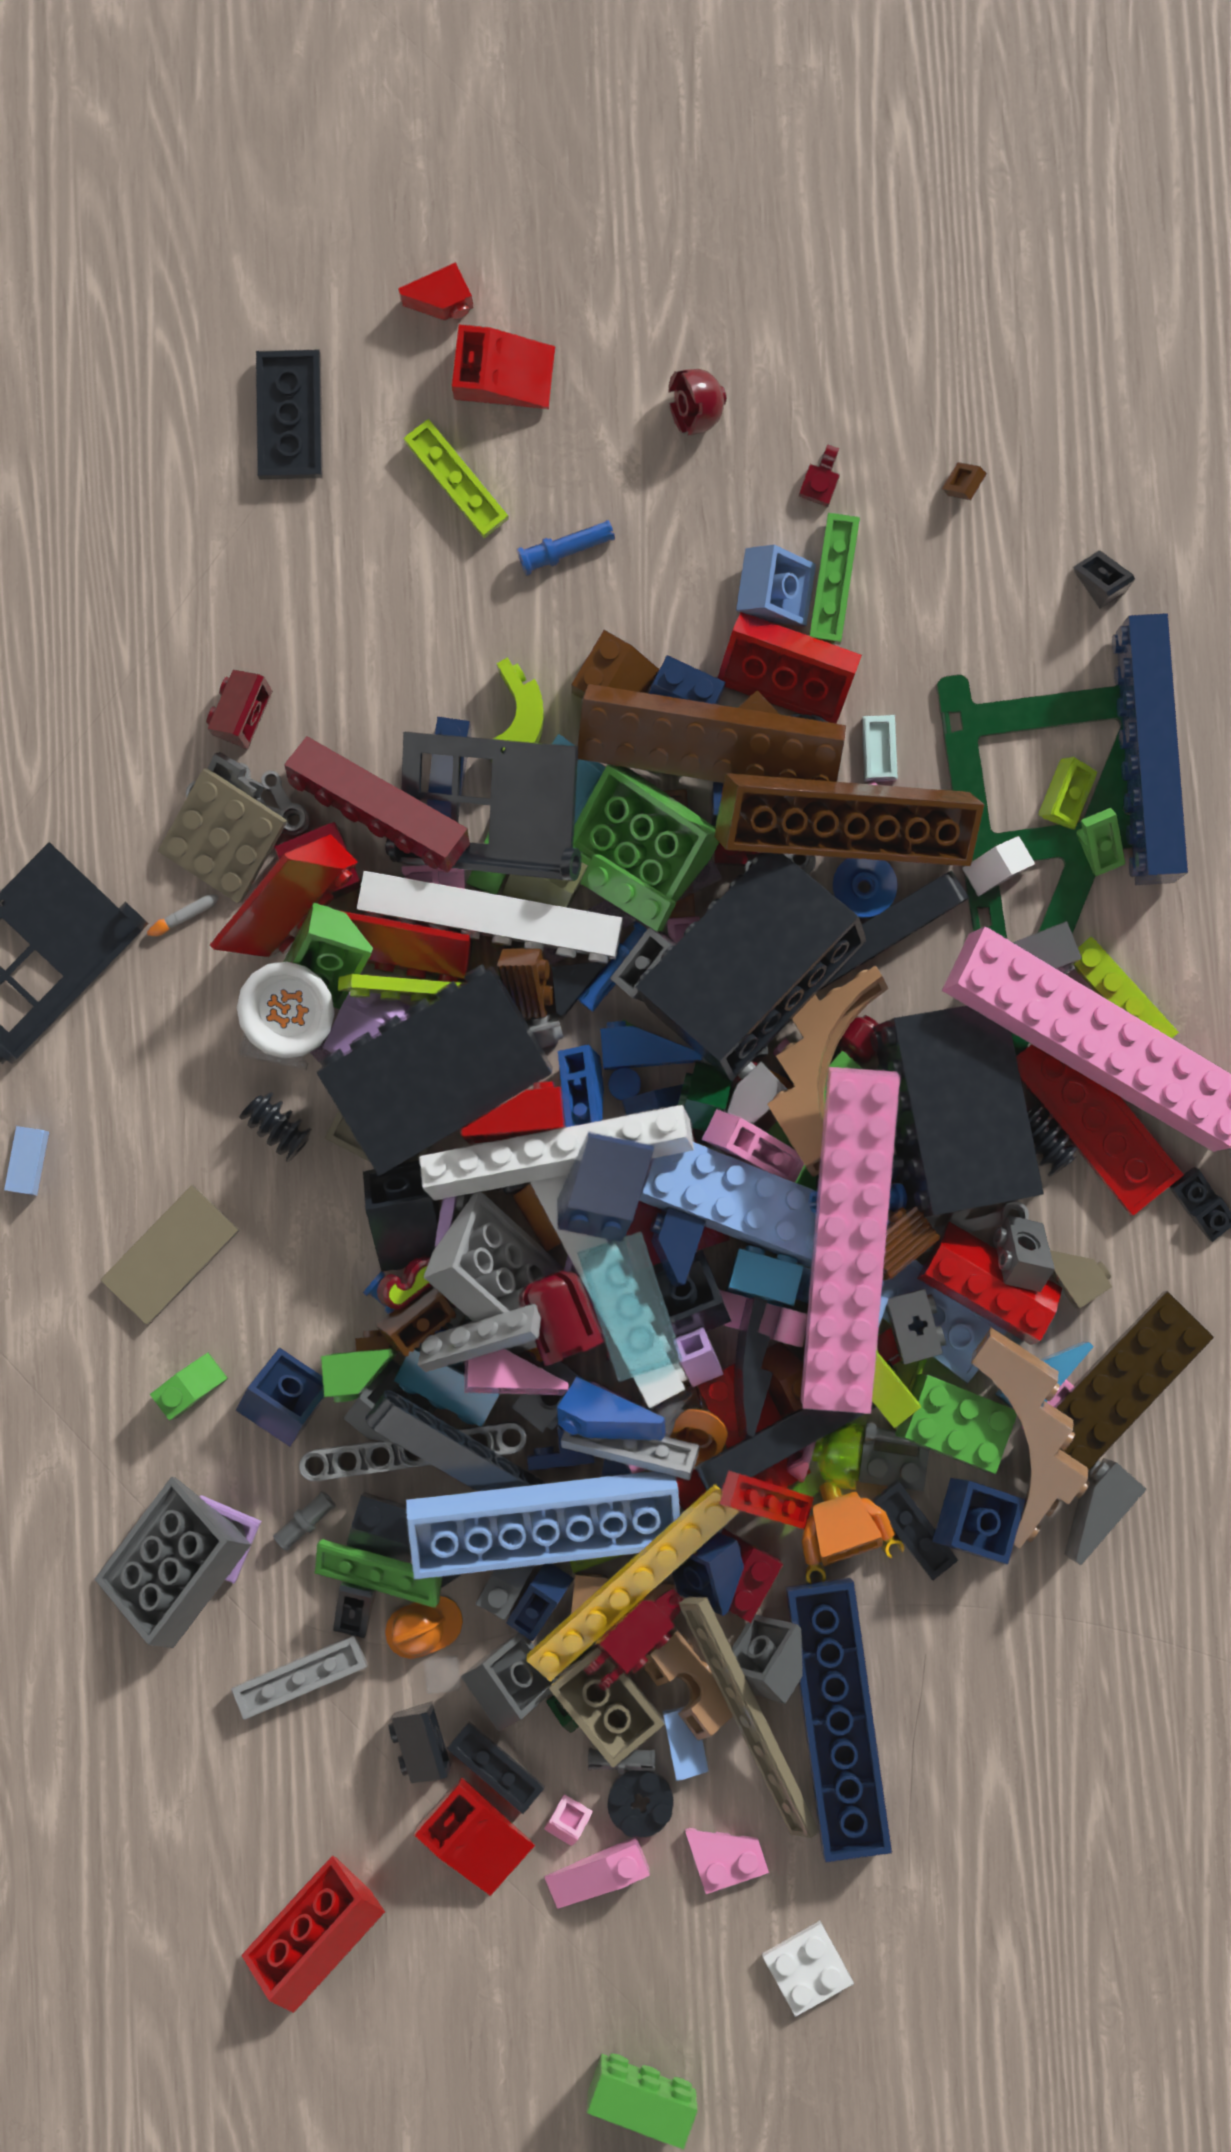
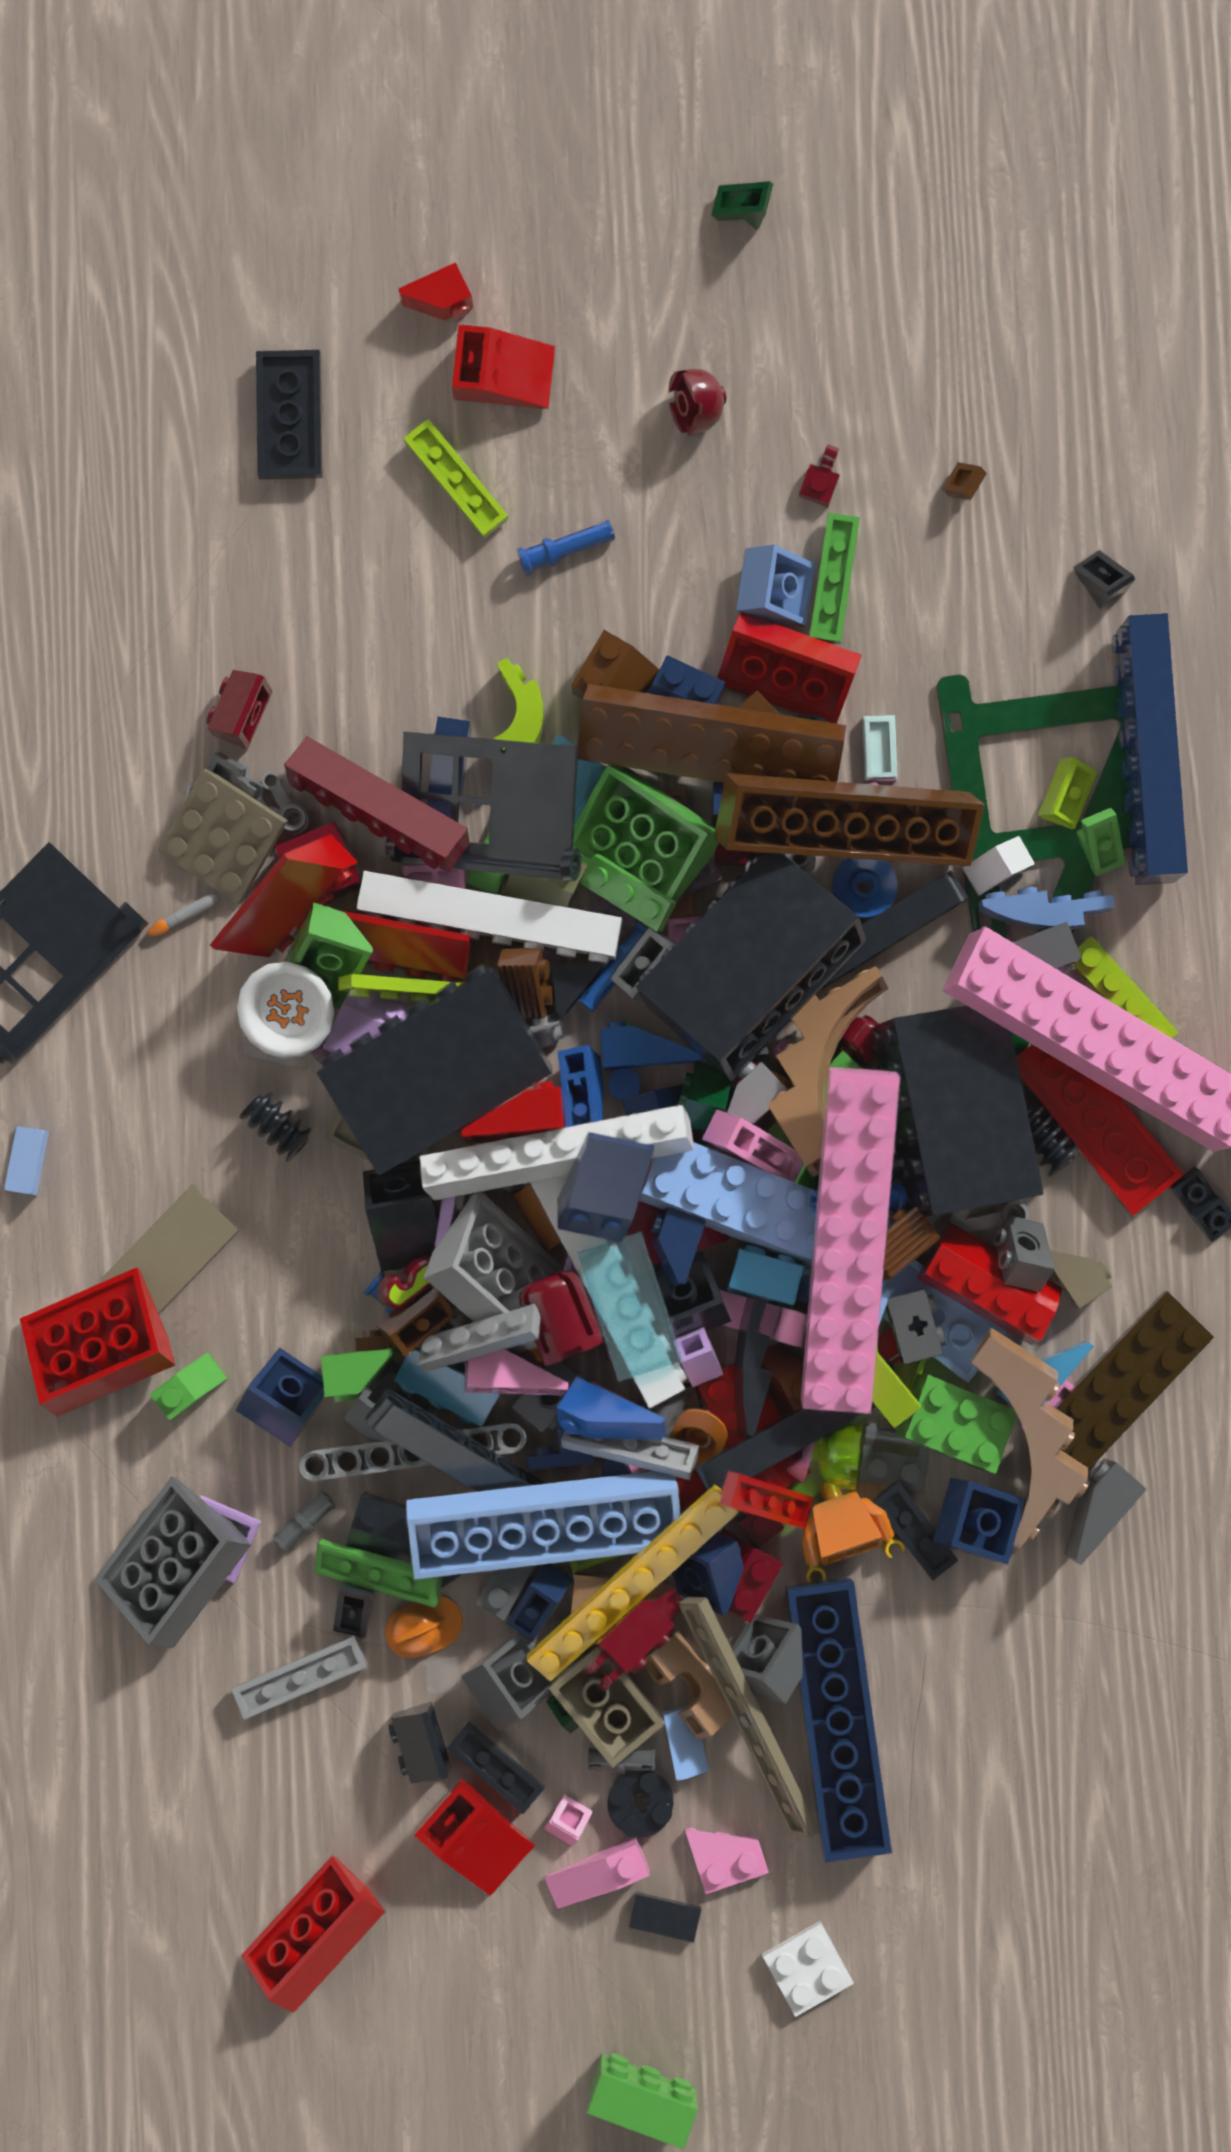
(95, 1343): none -> red slope
(665, 1917): none -> black tile
(743, 201): none -> dark green slope
(760, 1528): none -> dark red plate
(1033, 911): none -> medium blue slope

